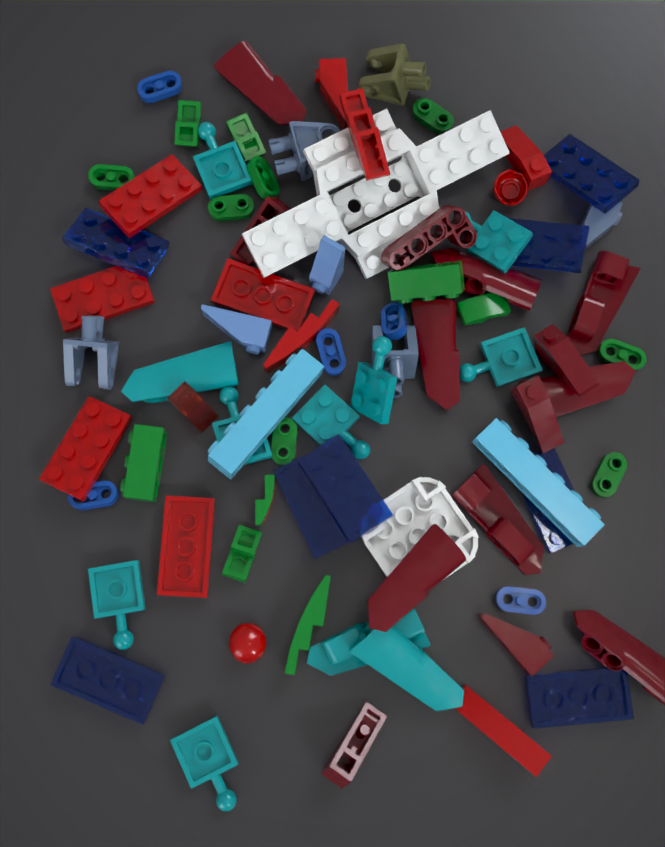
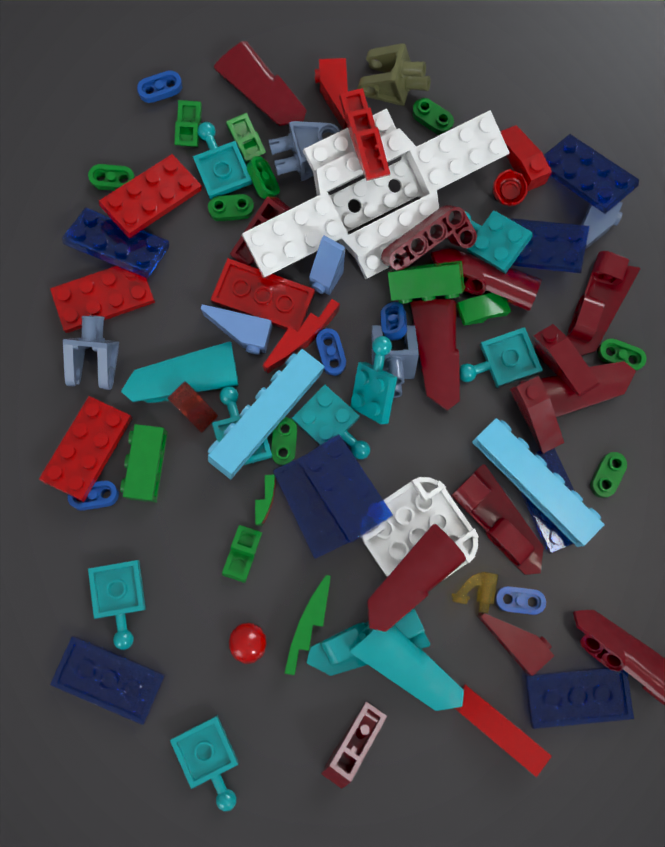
(186, 546): red plate -> none
(486, 591): none -> clear yellow plant

